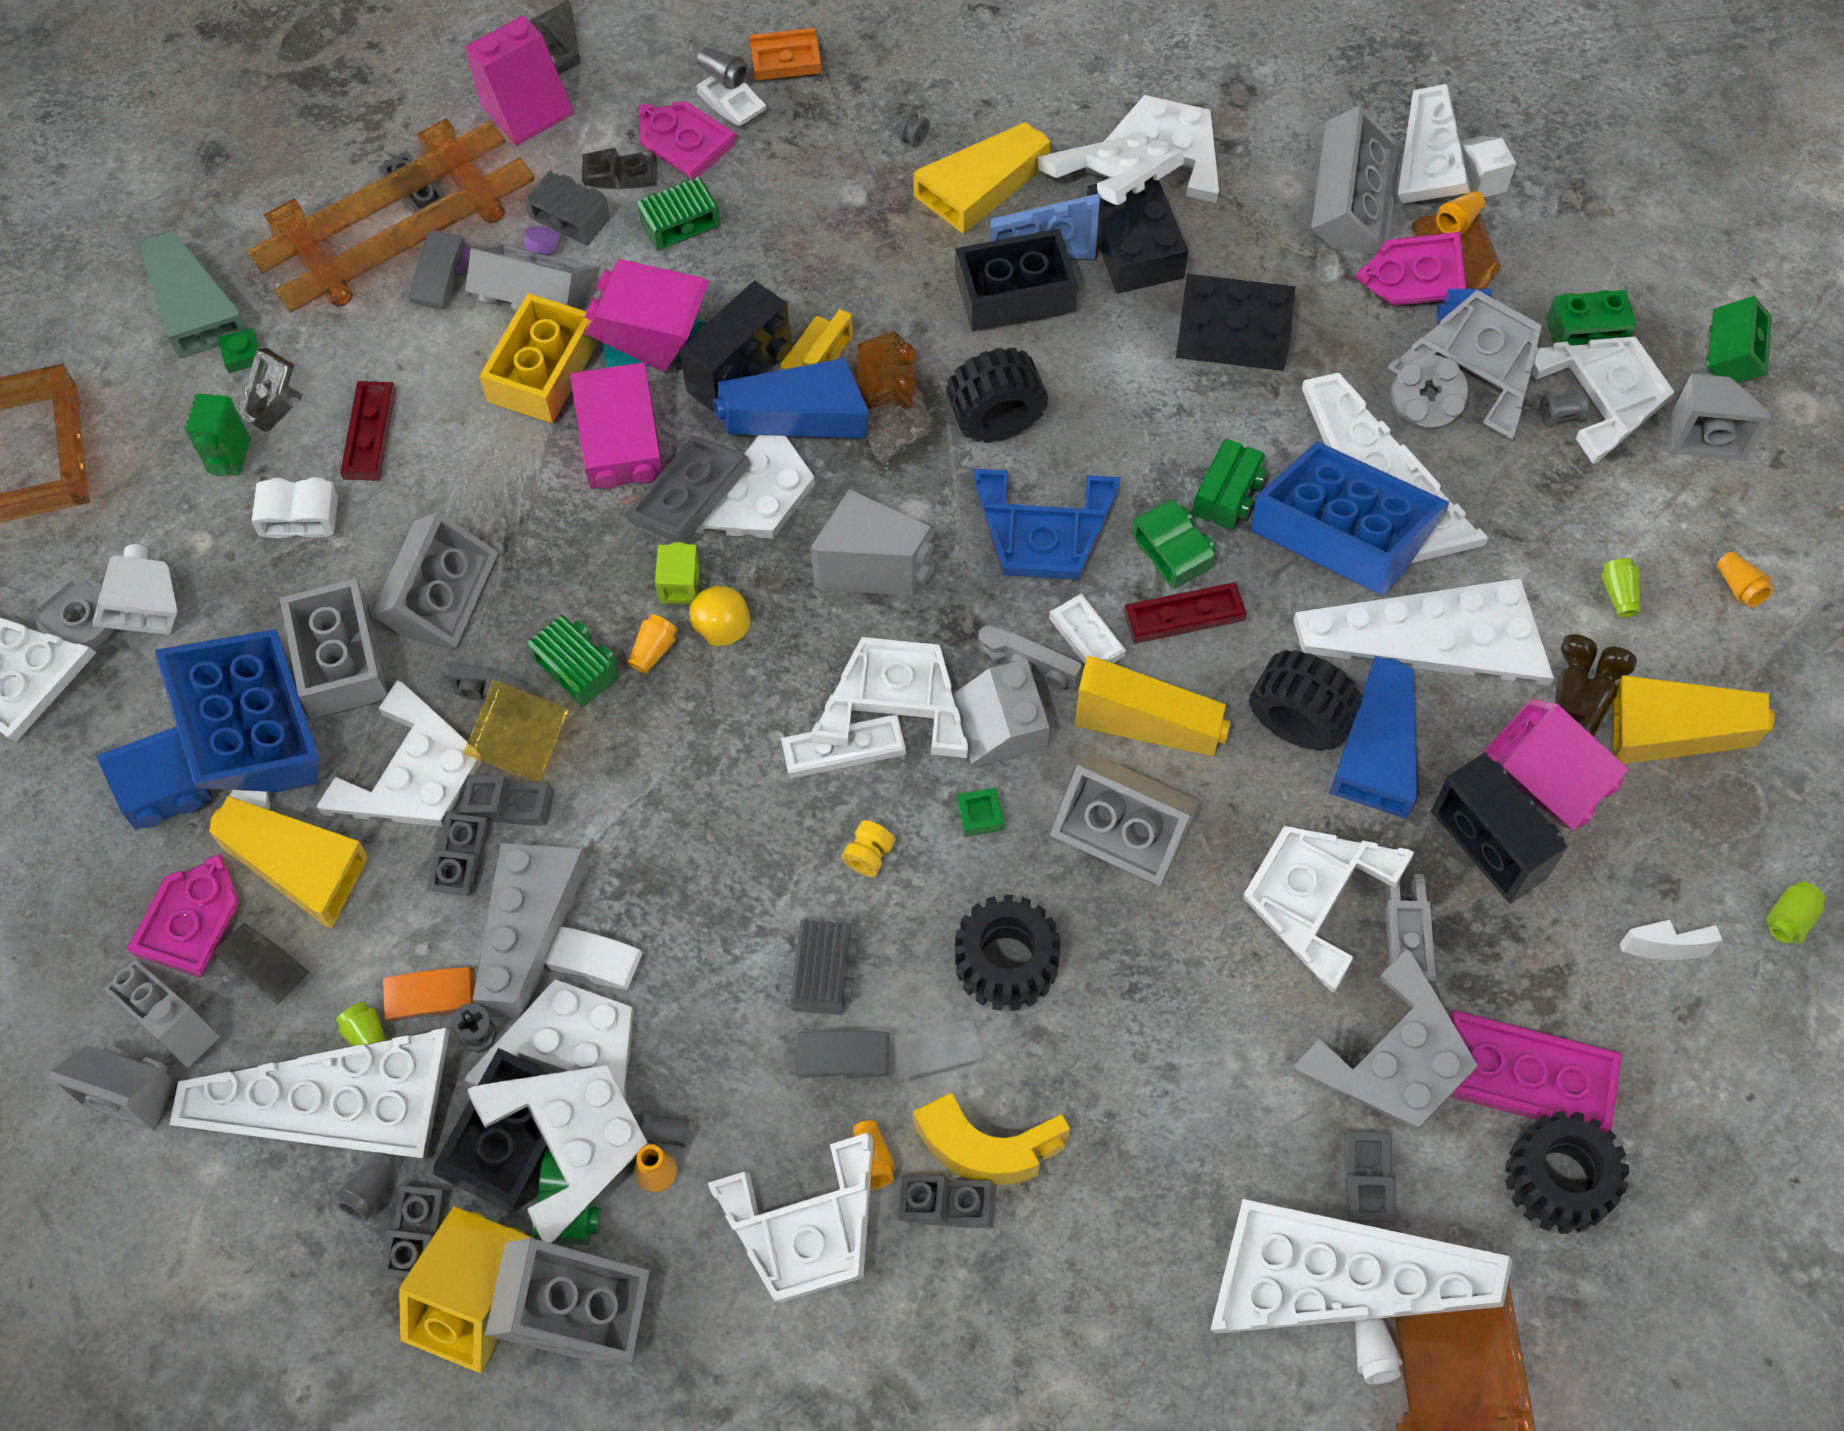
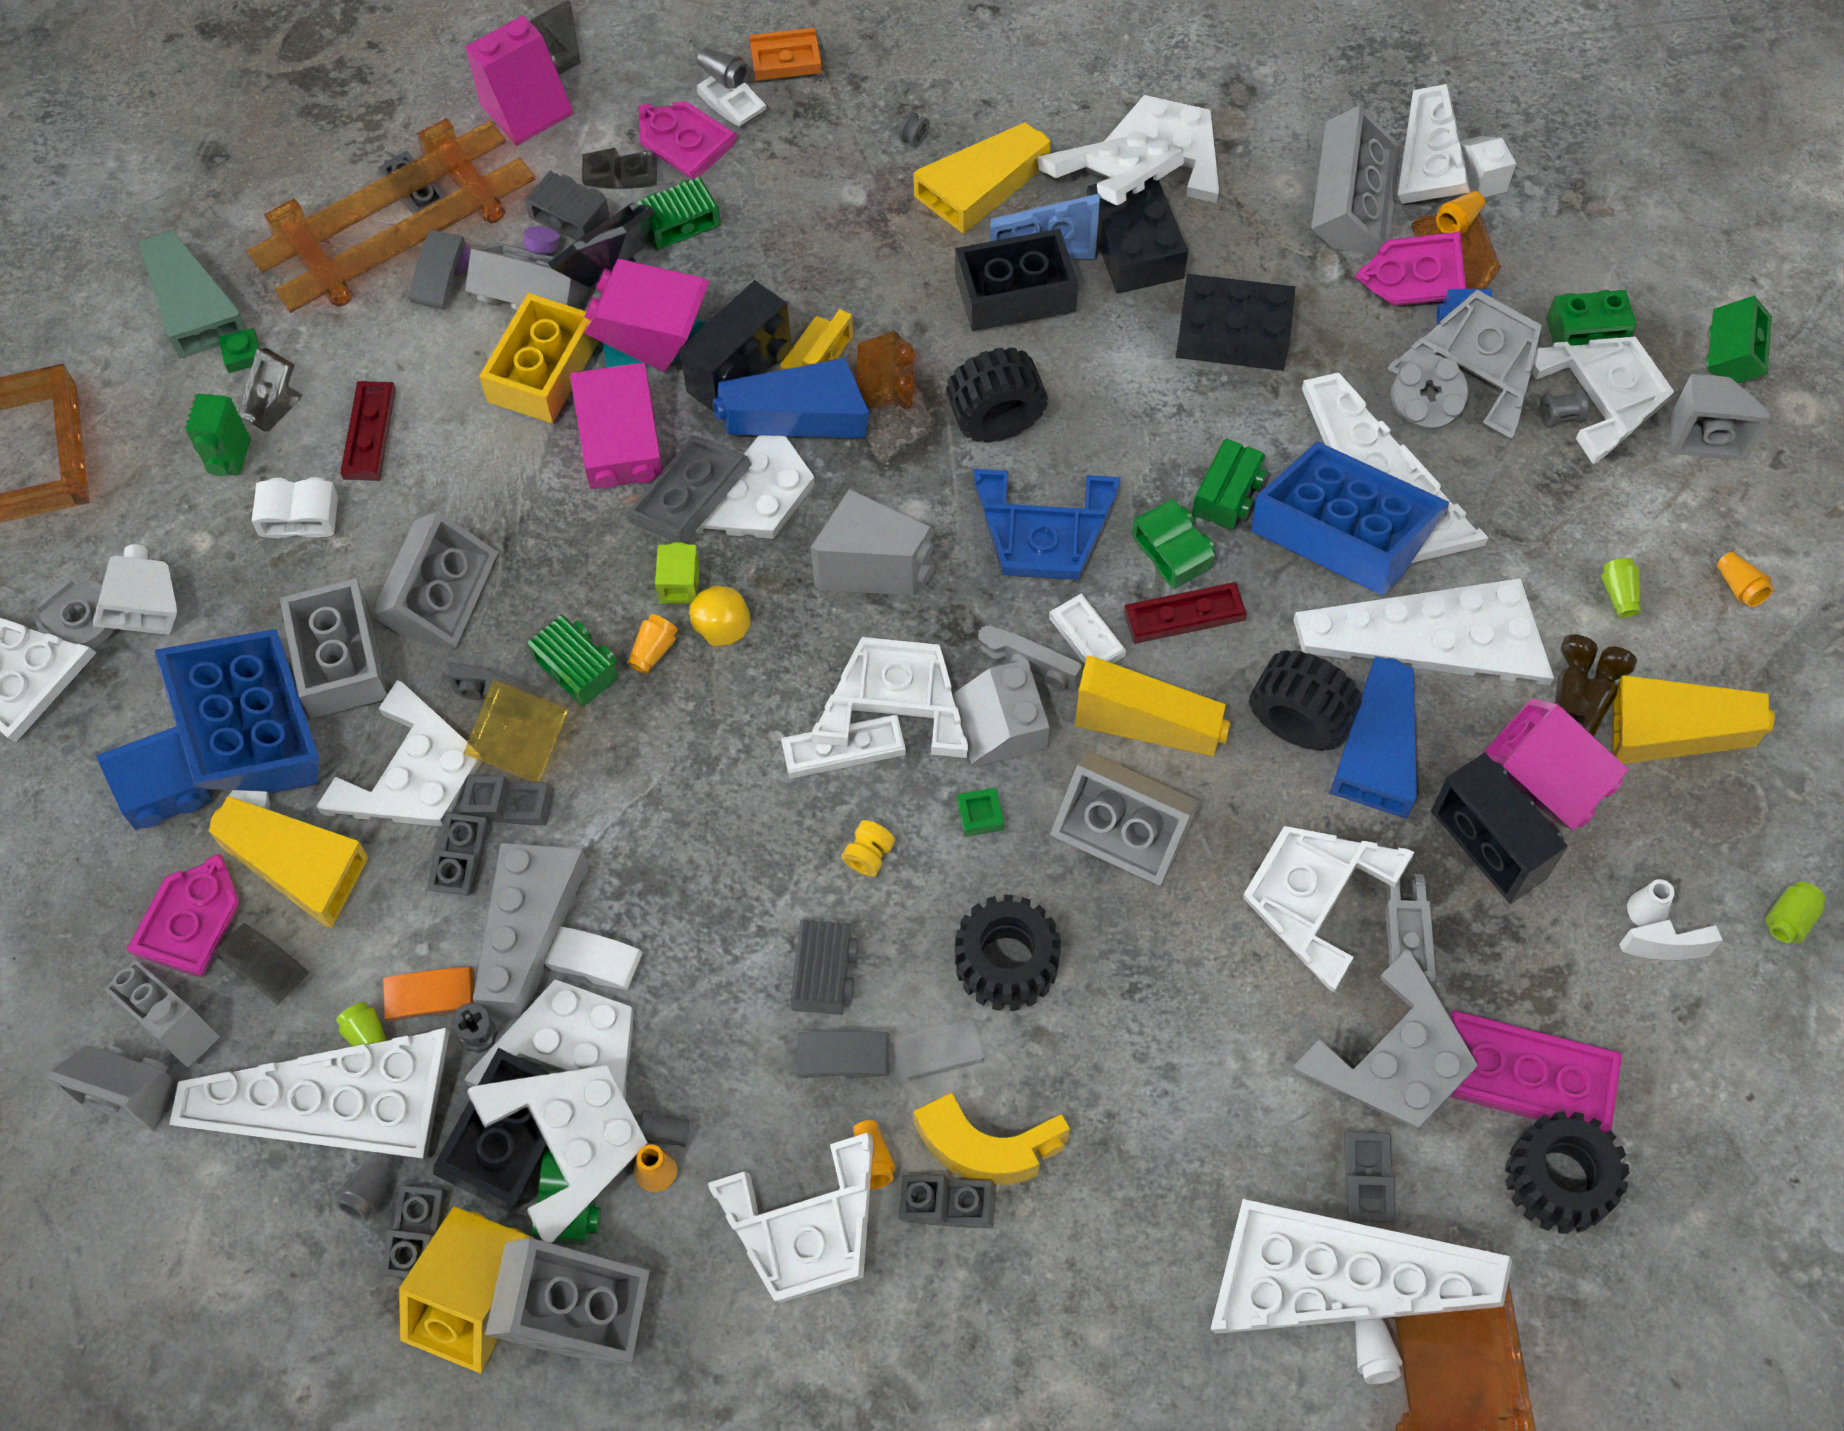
(600, 249): none -> black wedge
(1651, 903): none -> white cone

